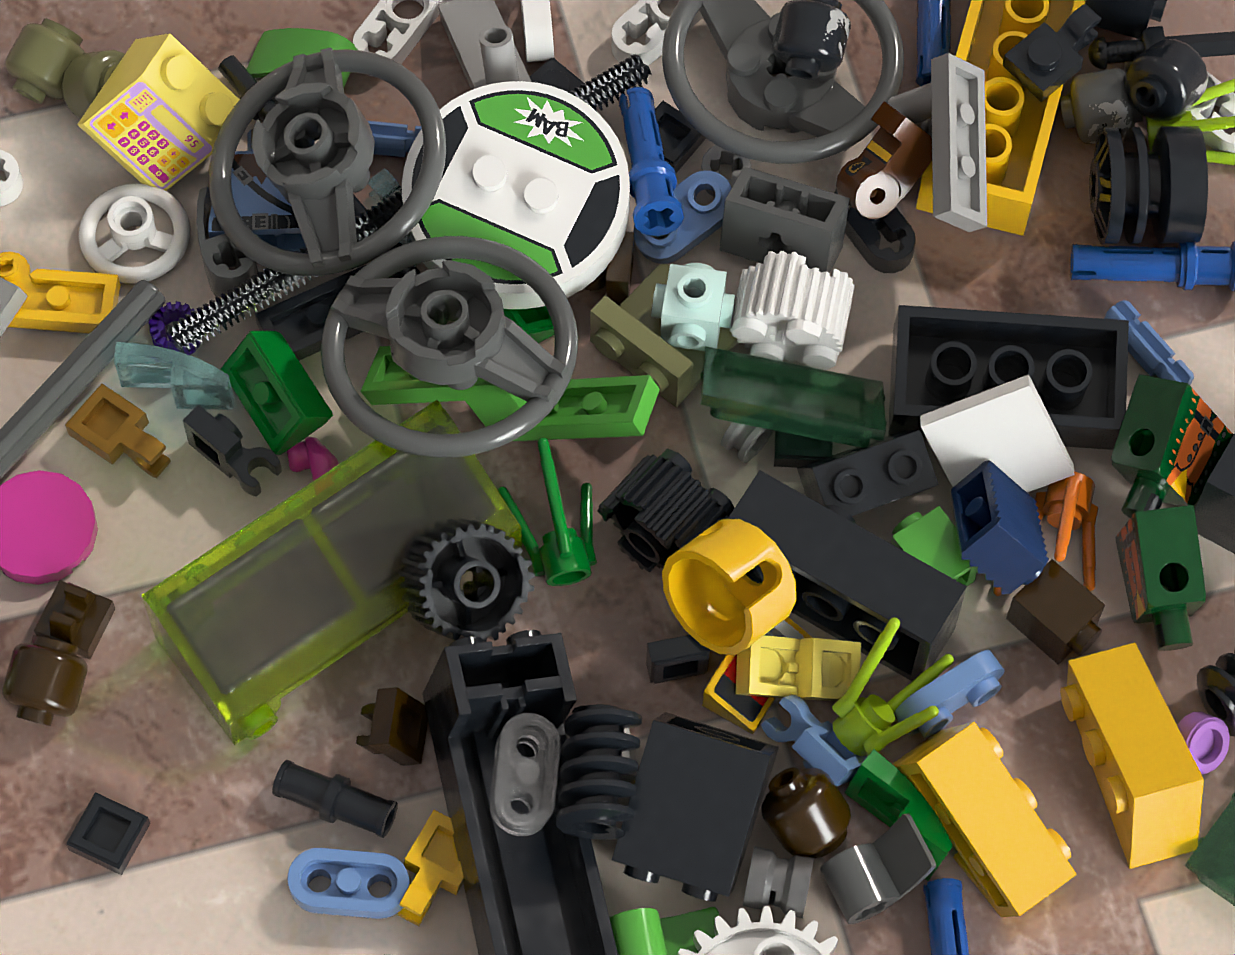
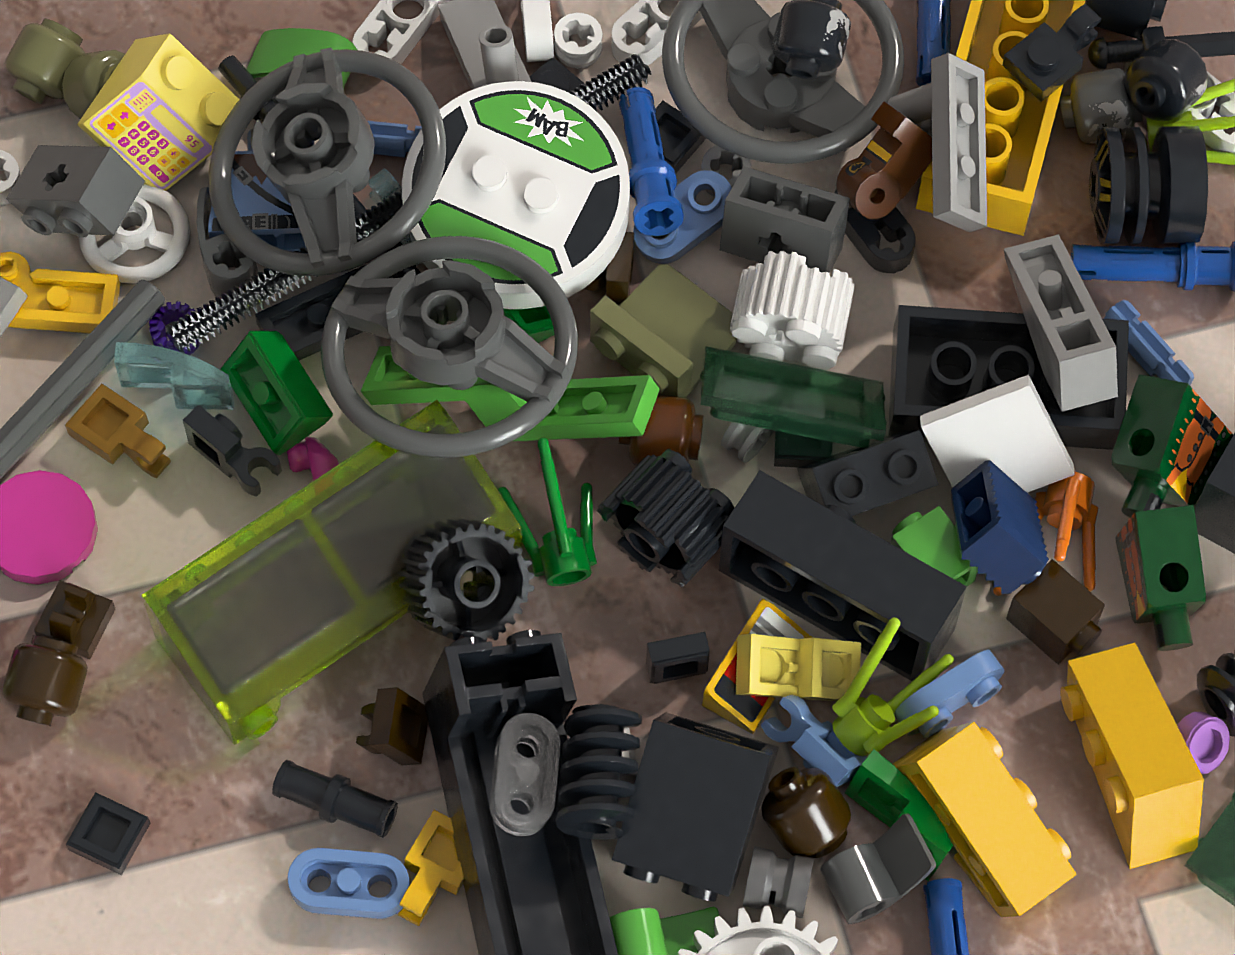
(75, 190): none -> dark grey brick
(587, 29): none -> white bush
(671, 427): none -> reddish brown head
(693, 306): light aqua brick -> none
(716, 597): yellow piece -> none
(1063, 323): none -> light grey slope

